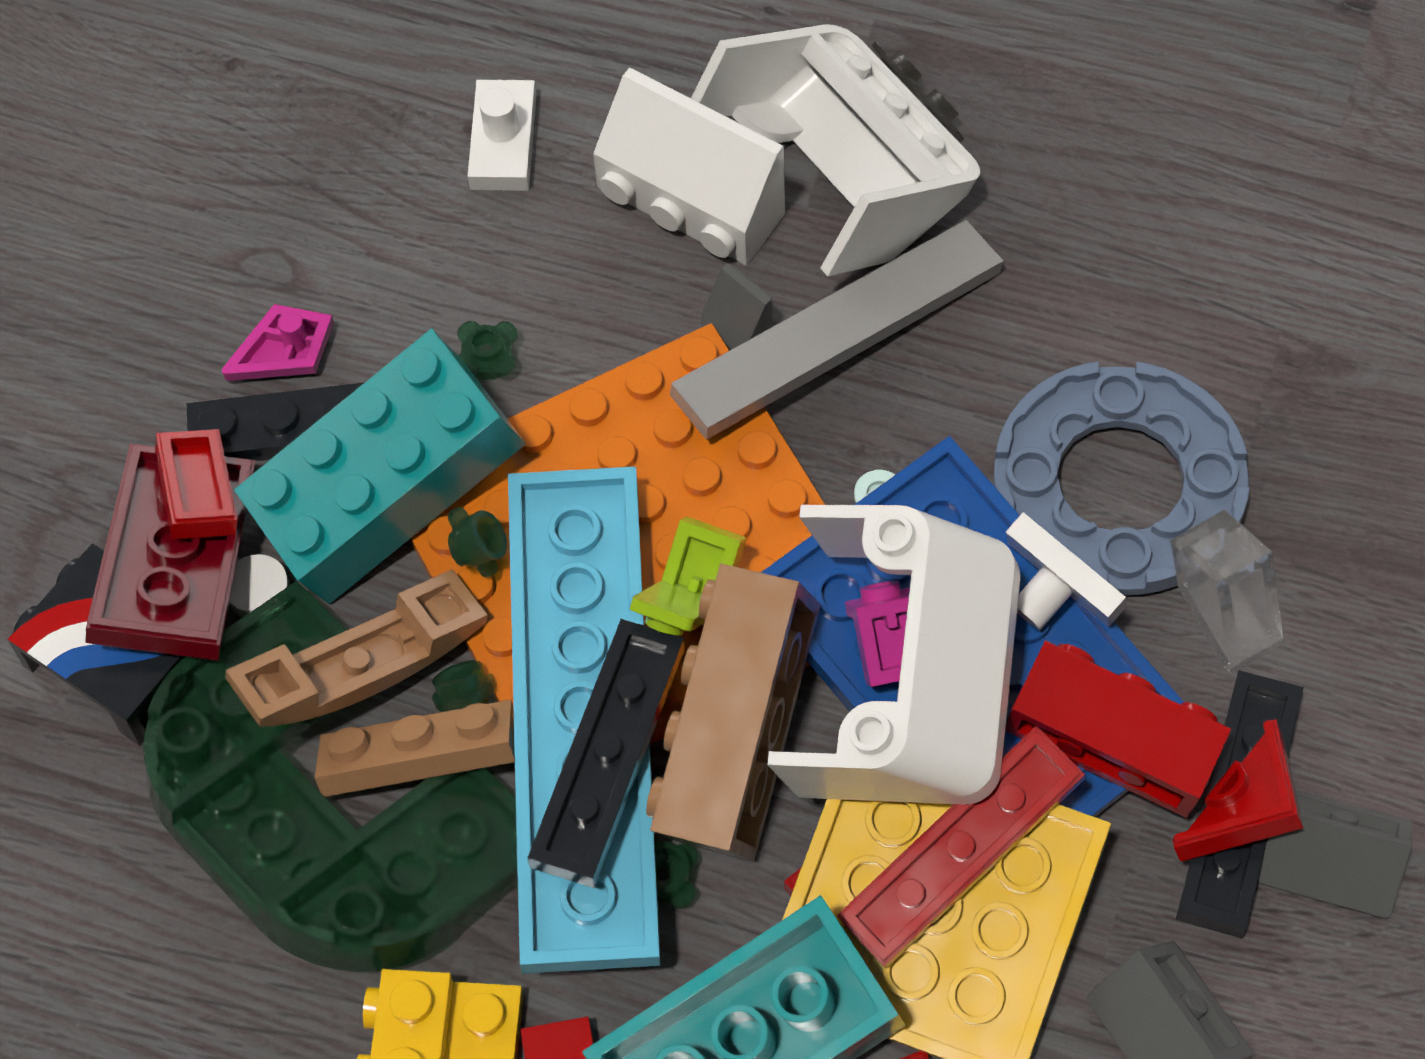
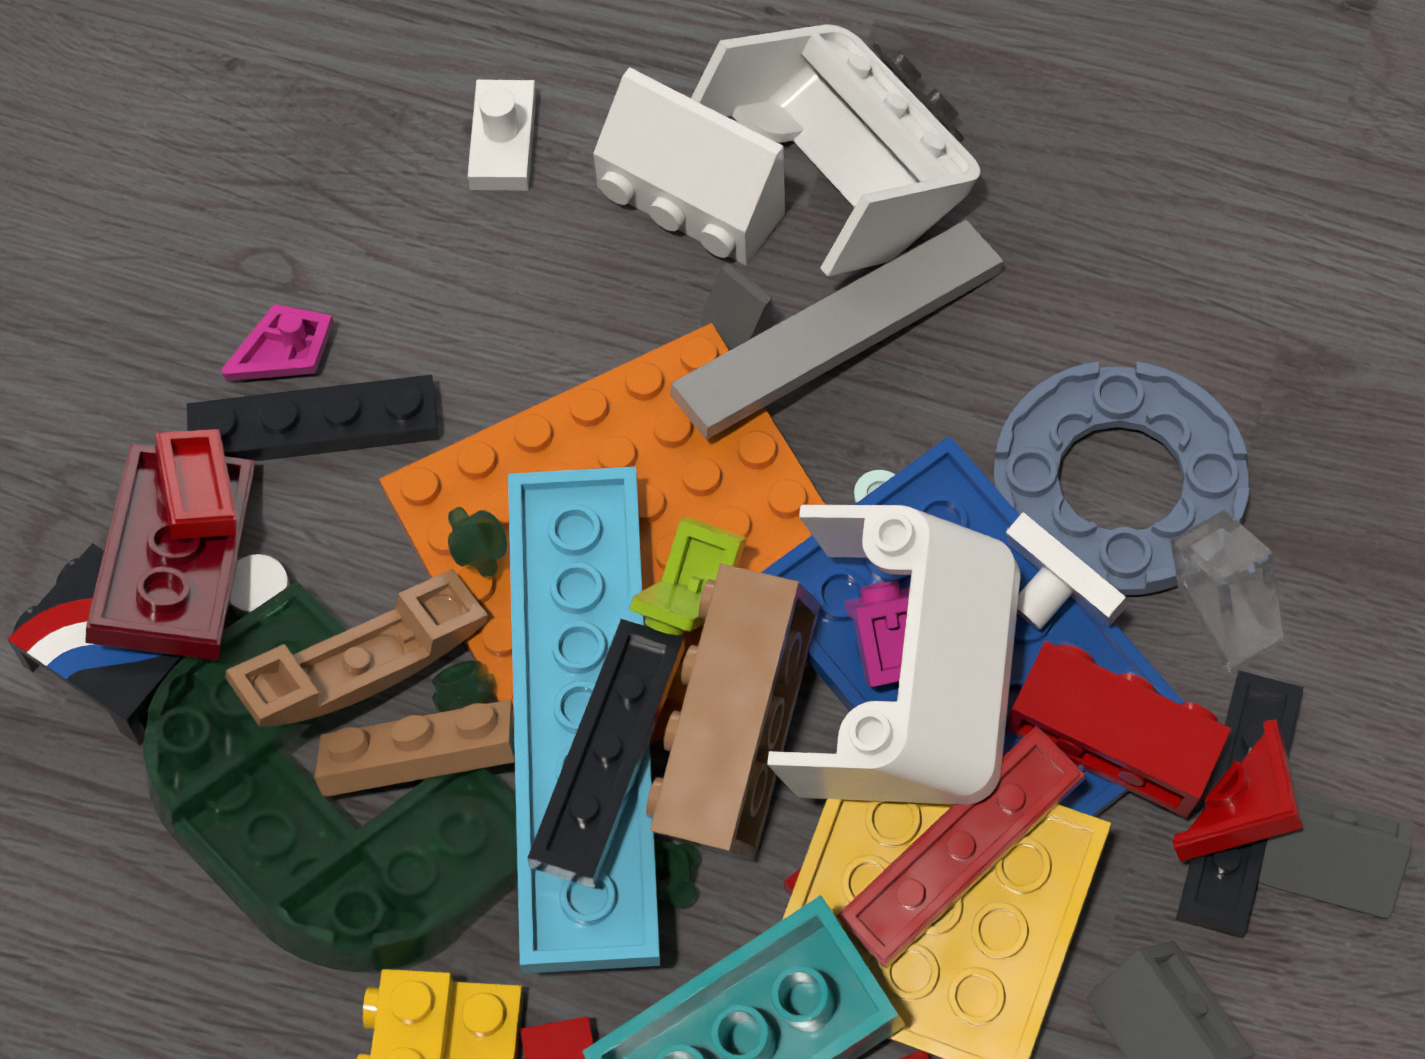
(379, 467): teal brick -> none
(490, 363): clear green plate -> none

